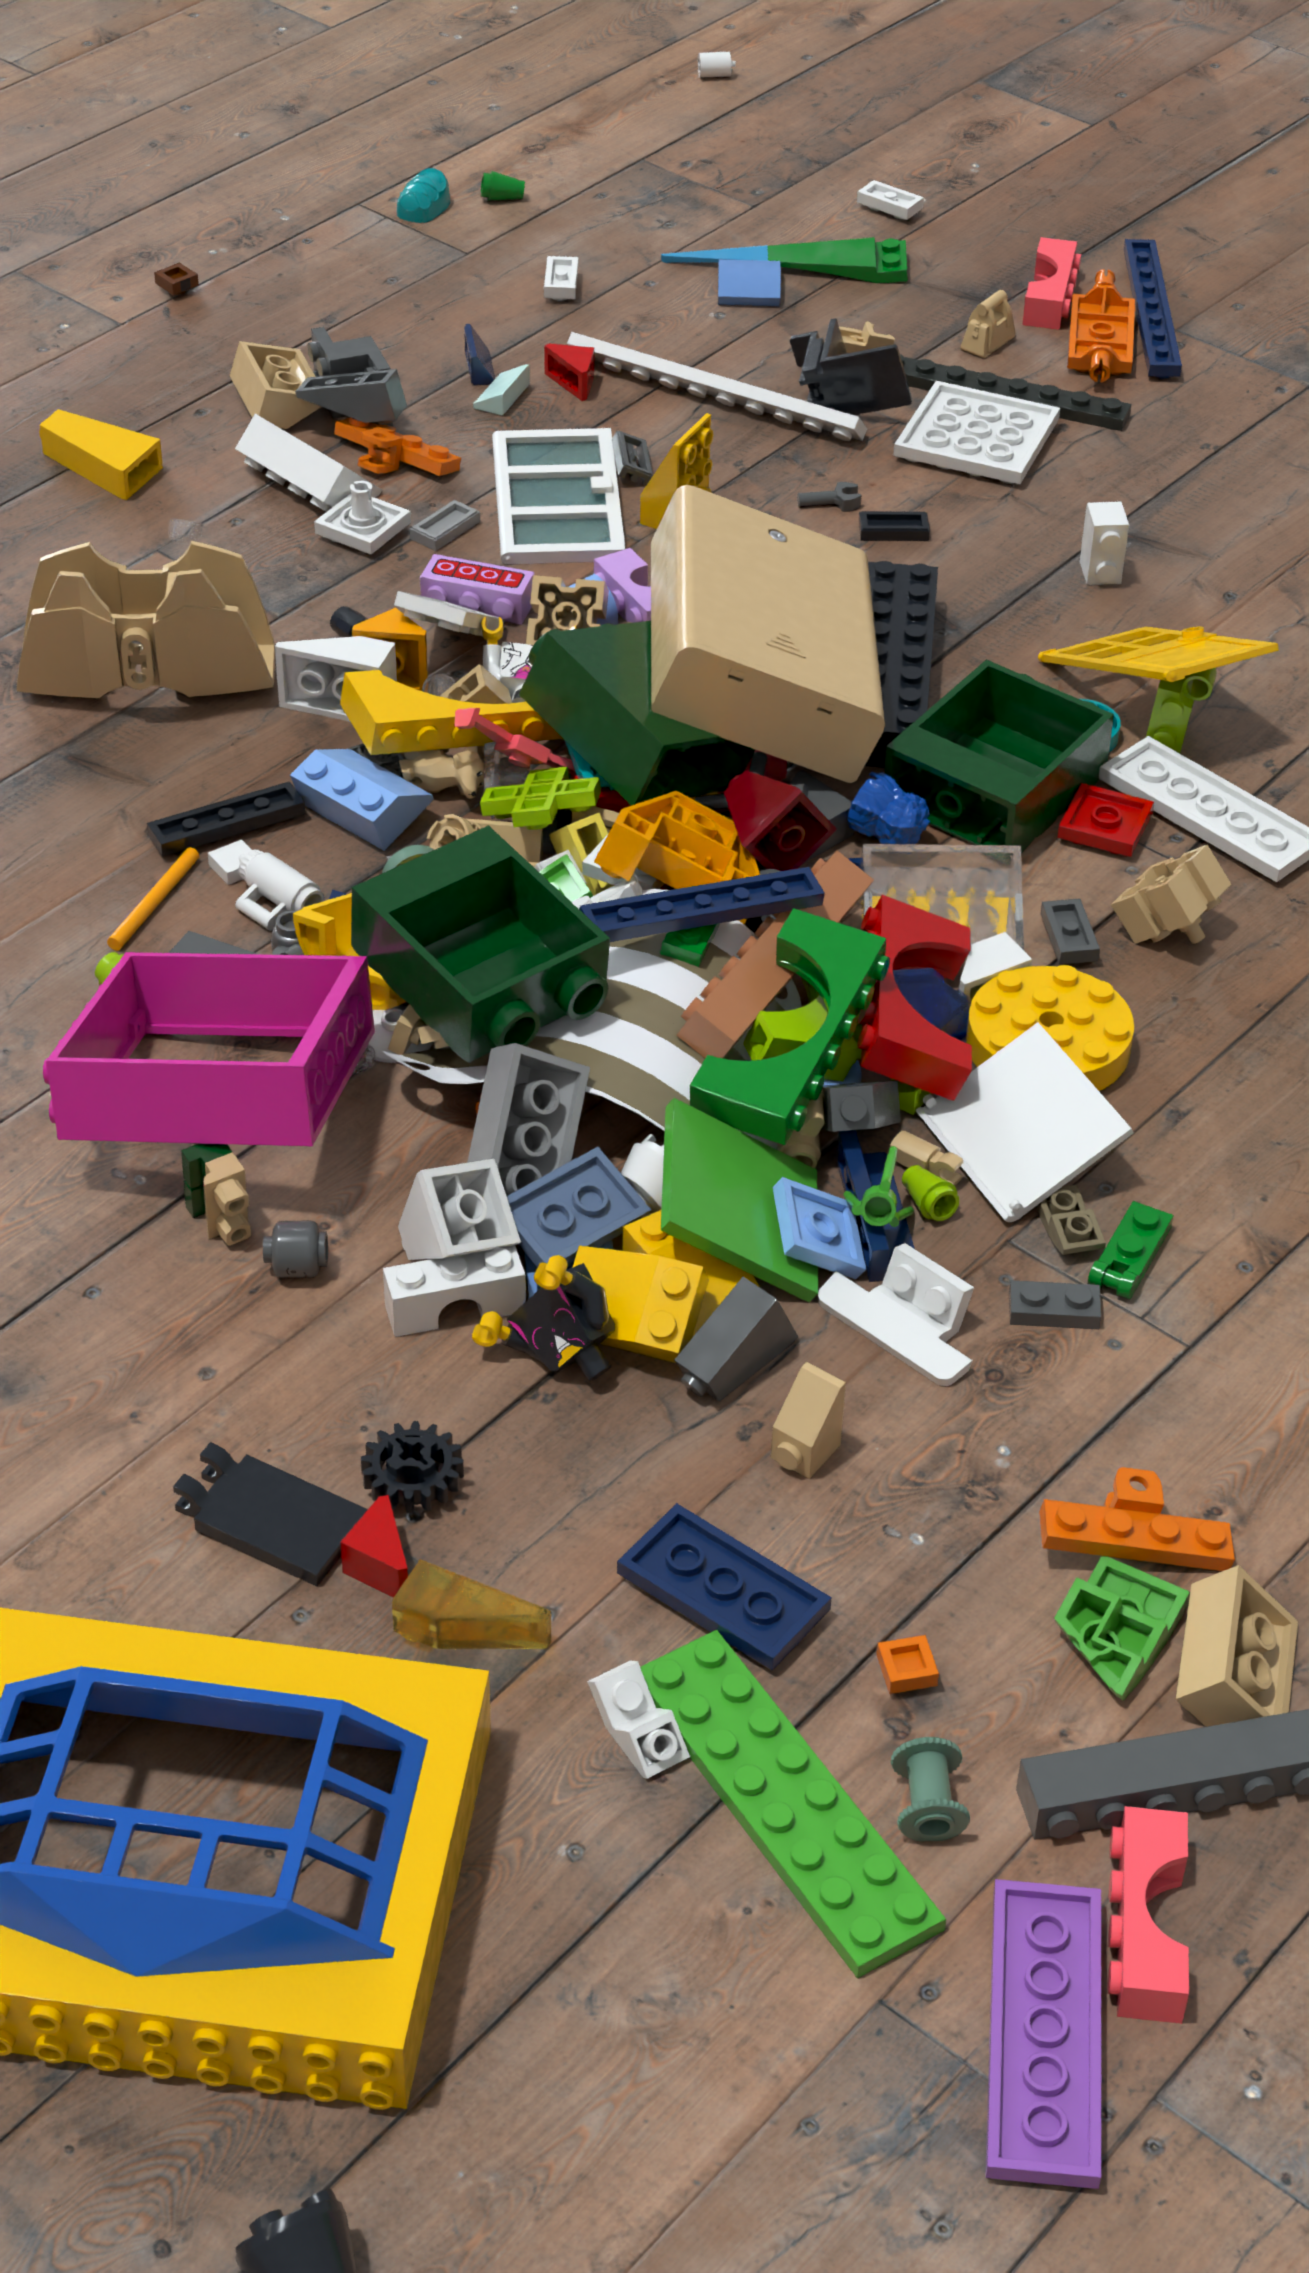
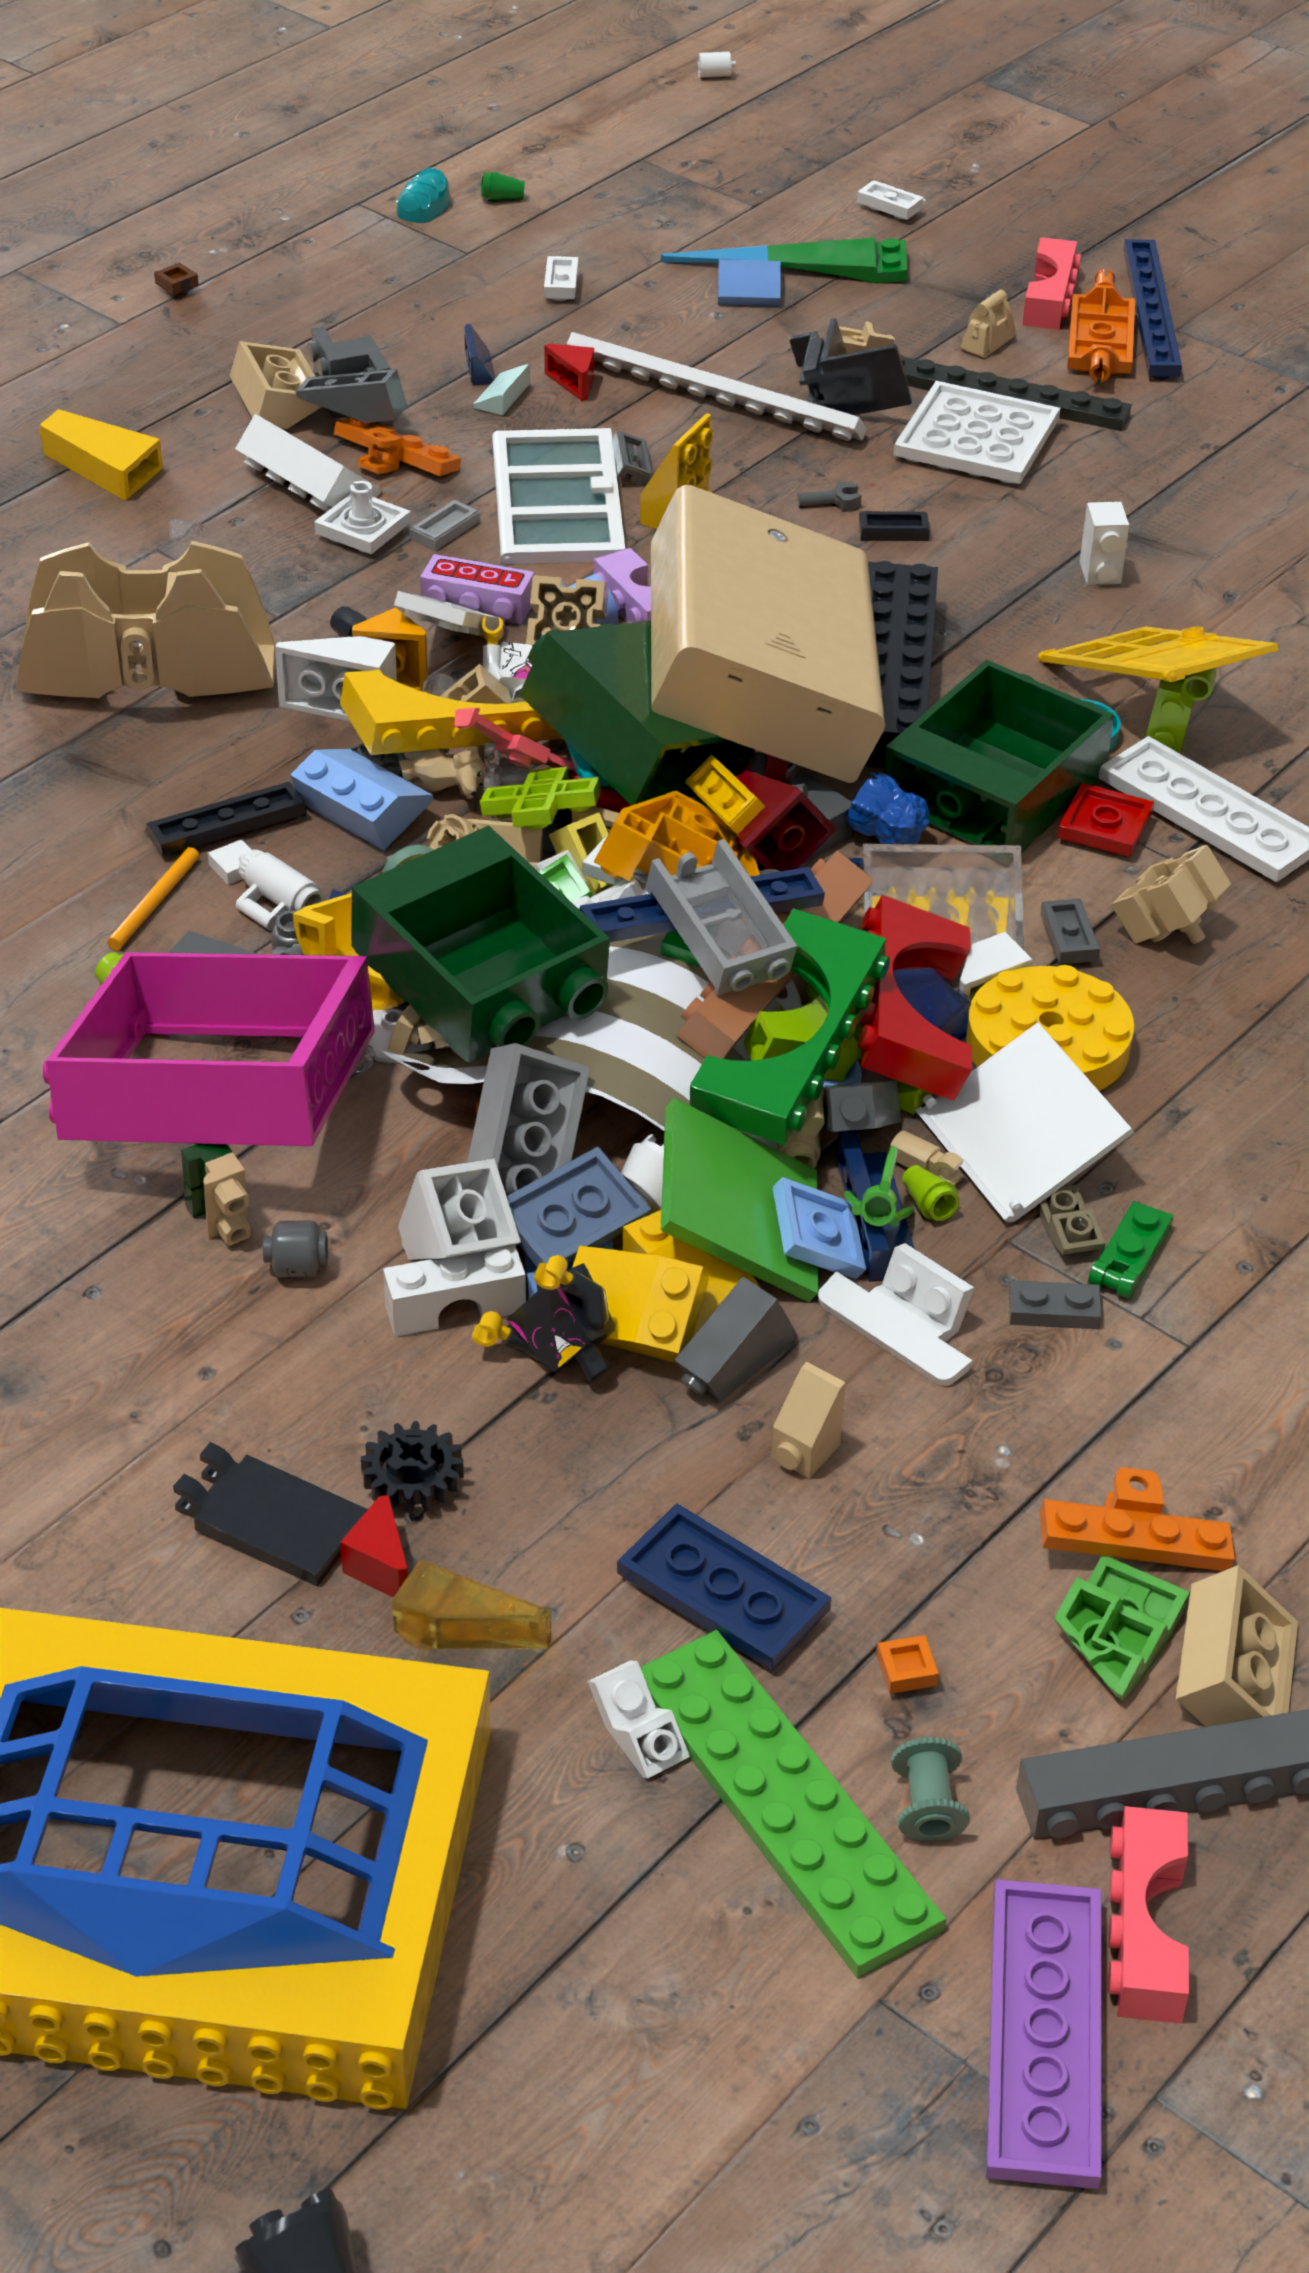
(723, 920): none -> light grey door
(725, 794): none -> yellow tile

